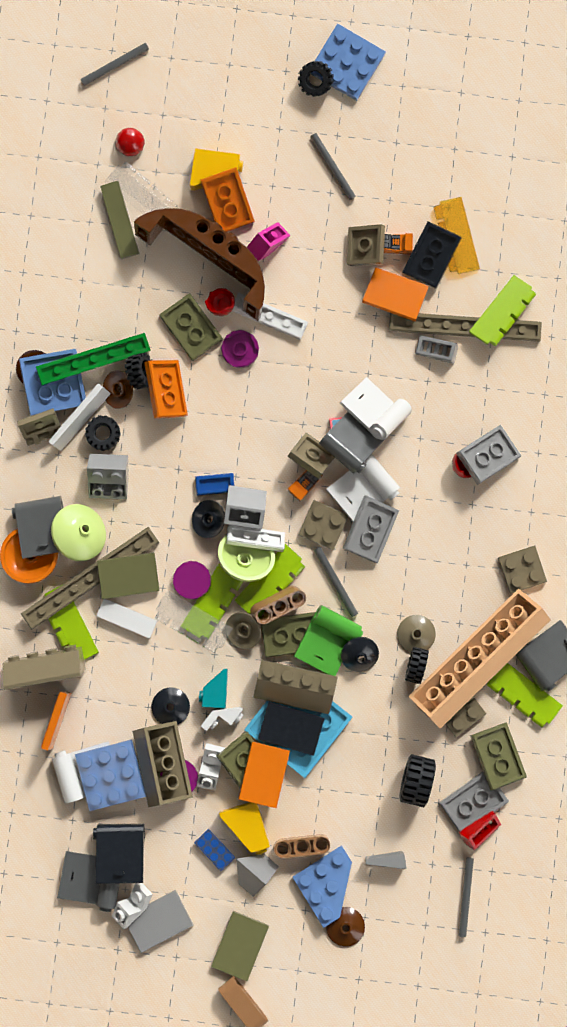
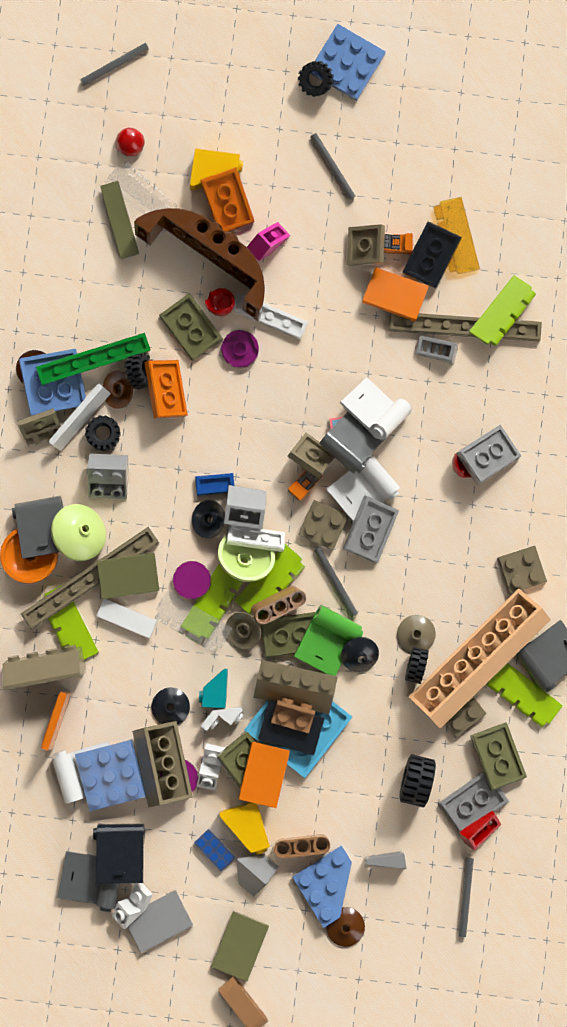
(293, 716): none -> medium nougat bracket

